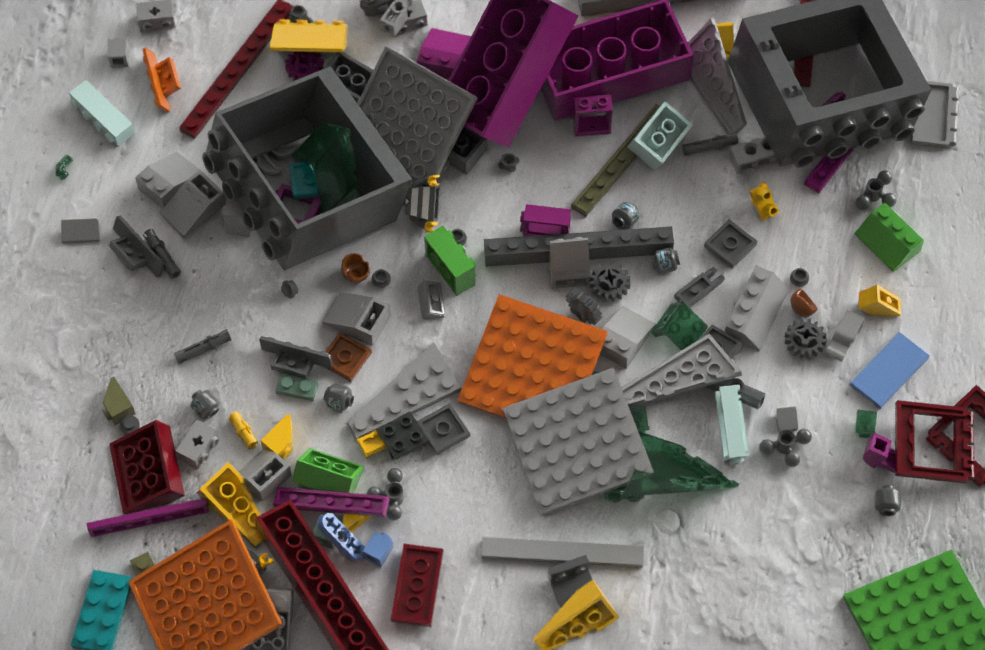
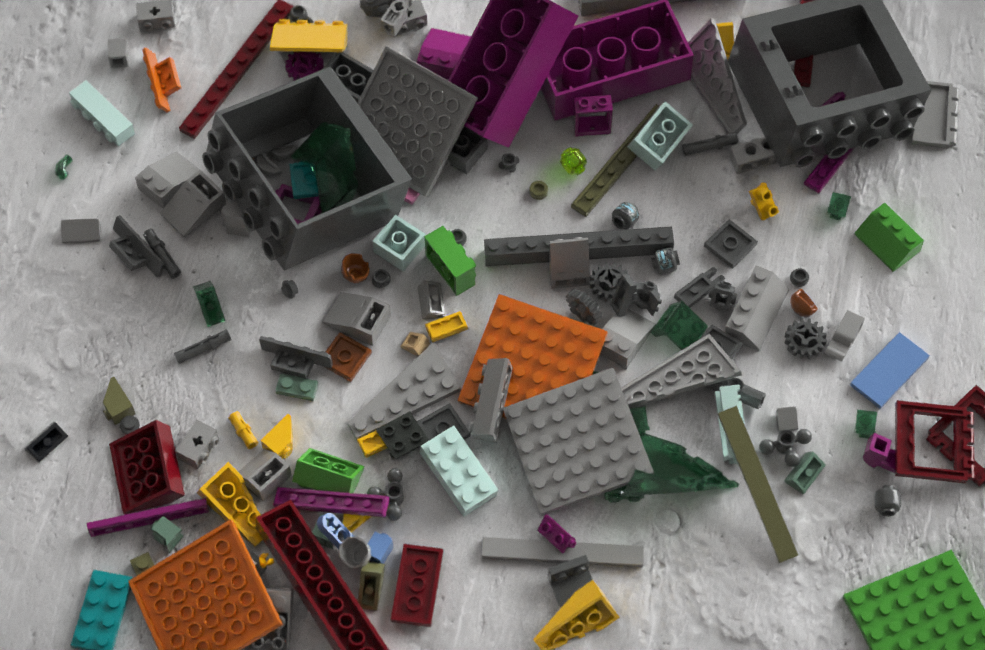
(46, 441): none -> black slope
(166, 533): none -> sand green window
(204, 404): dark grey head -> none
(209, 303): none -> clear green slope
(338, 397): dark grey head -> none
(354, 552): none -> light grey hair
(371, 585): none -> olive slope
(399, 243): none -> light aqua brick
(415, 343): none -> tan slope
(423, 202): torso -> none
(446, 326): none -> yellow plate
(458, 471): none -> light aqua brick
(492, 399): none -> light grey slope
(538, 190): none -> olive tile
(544, 220): magenta window -> none
(556, 534): none -> magenta hinge
(573, 161): none -> clear neon green head
(646, 297): none -> dark grey tile
(719, 301): none -> dark grey brick
(757, 484): none -> olive tile
(805, 472): none -> sand green slope
(838, 206): none -> clear green bracket
(879, 302): yellow slope -> none
(883, 178): dark grey piece -> none

